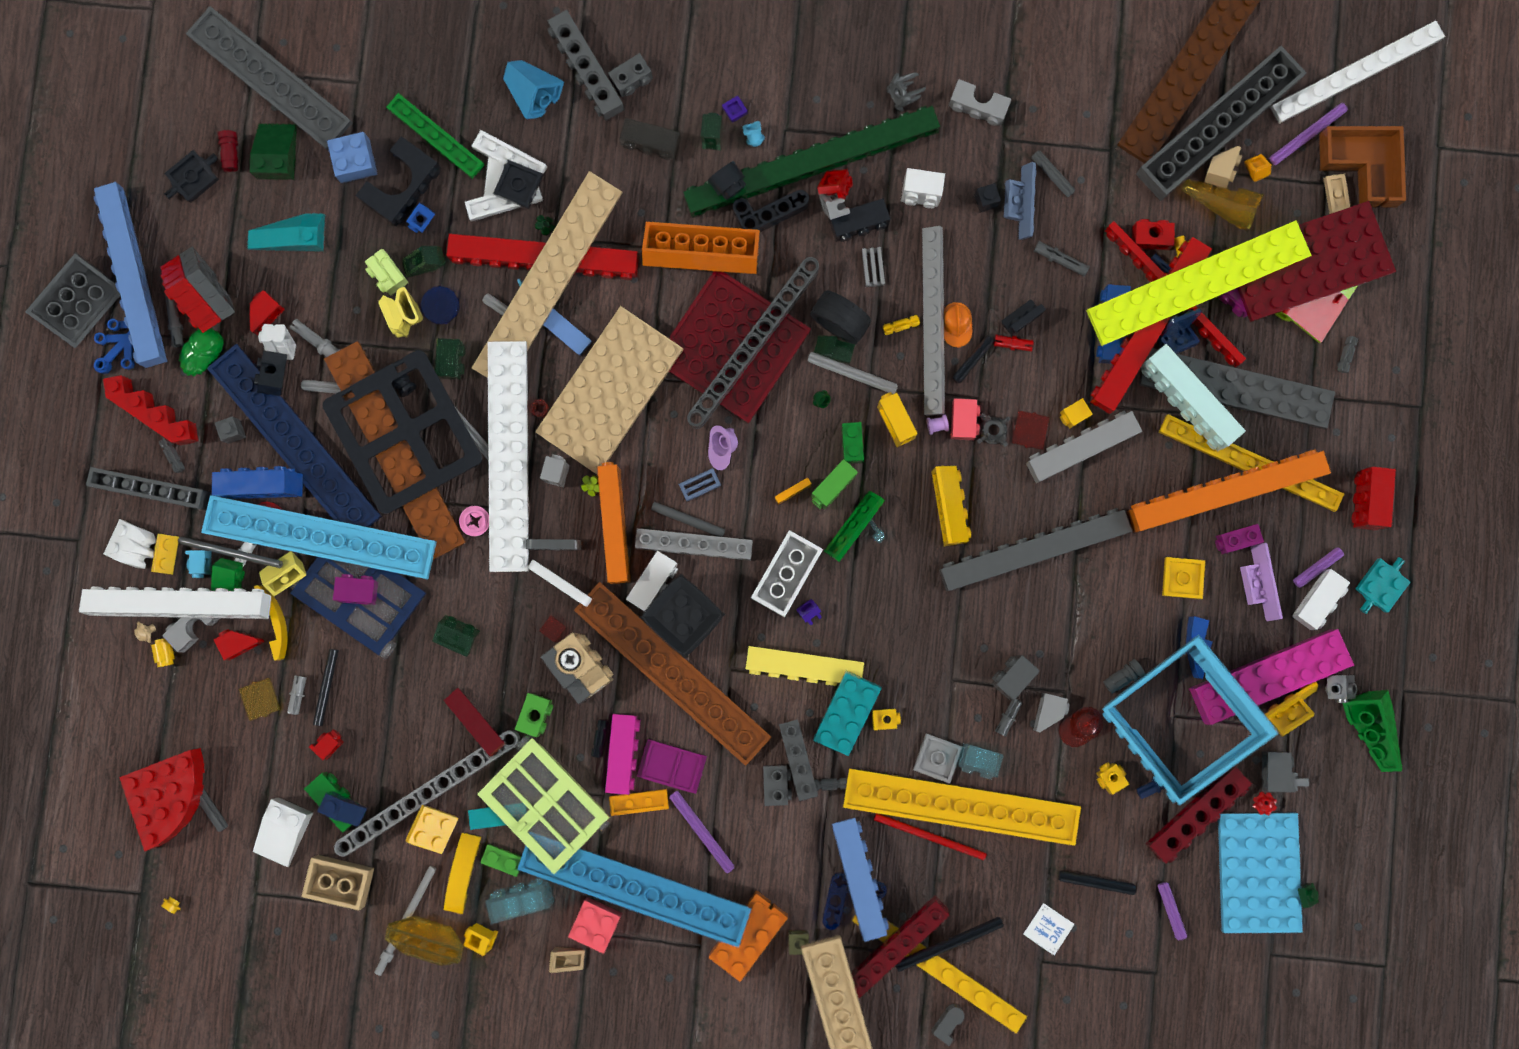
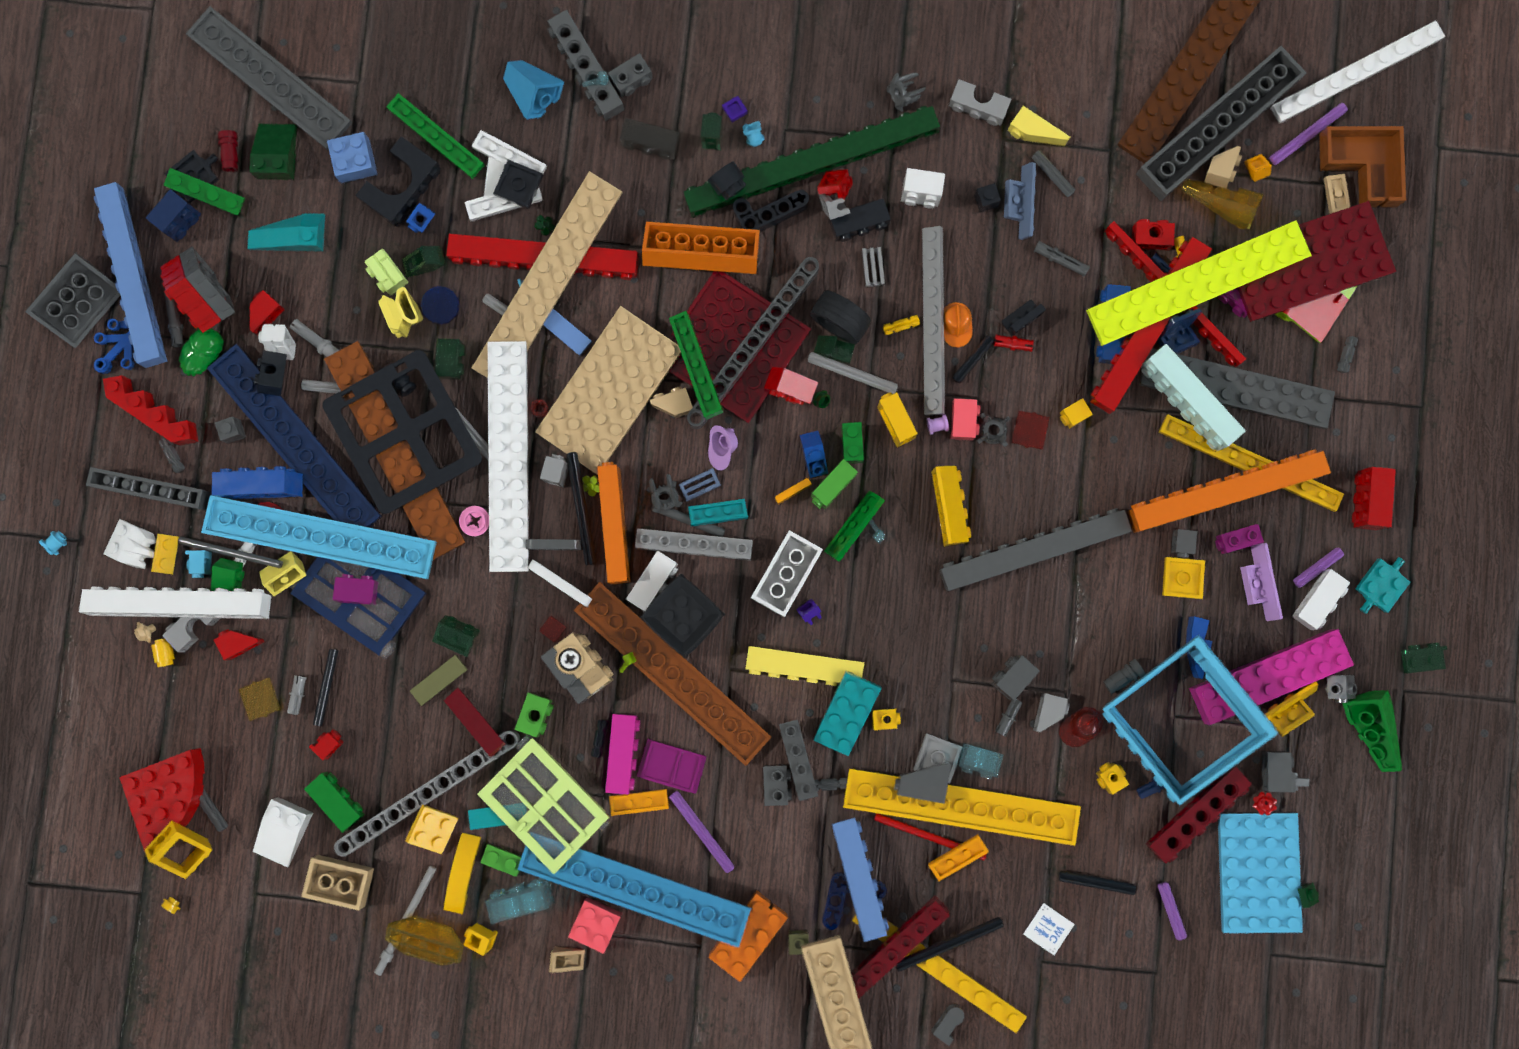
(54, 542): none -> medium azure brick
(167, 838): none -> yellow window
(173, 216): none -> dark blue brick
(204, 191): none -> green plate
(279, 645): yellow slope -> none
(342, 809): dark blue slope -> none
(438, 680): none -> olive tile
(581, 508): none -> black axle
(601, 80): none -> clear light blue hand
(628, 660): none -> lime hand
(669, 489): none -> dark grey piece
(674, 403): none -> tan slope
(696, 365): none -> green plate
(717, 512): none -> teal tile
(790, 386): none -> brick
(814, 454): none -> blue slope
(925, 783): none -> dark grey slope
(958, 857): none -> light orange tile
(1033, 128): none -> light yellow slope
(1083, 447): light grey brick -> none
(1184, 543): none -> dark grey brick
(1423, 659): none -> clear green bracket

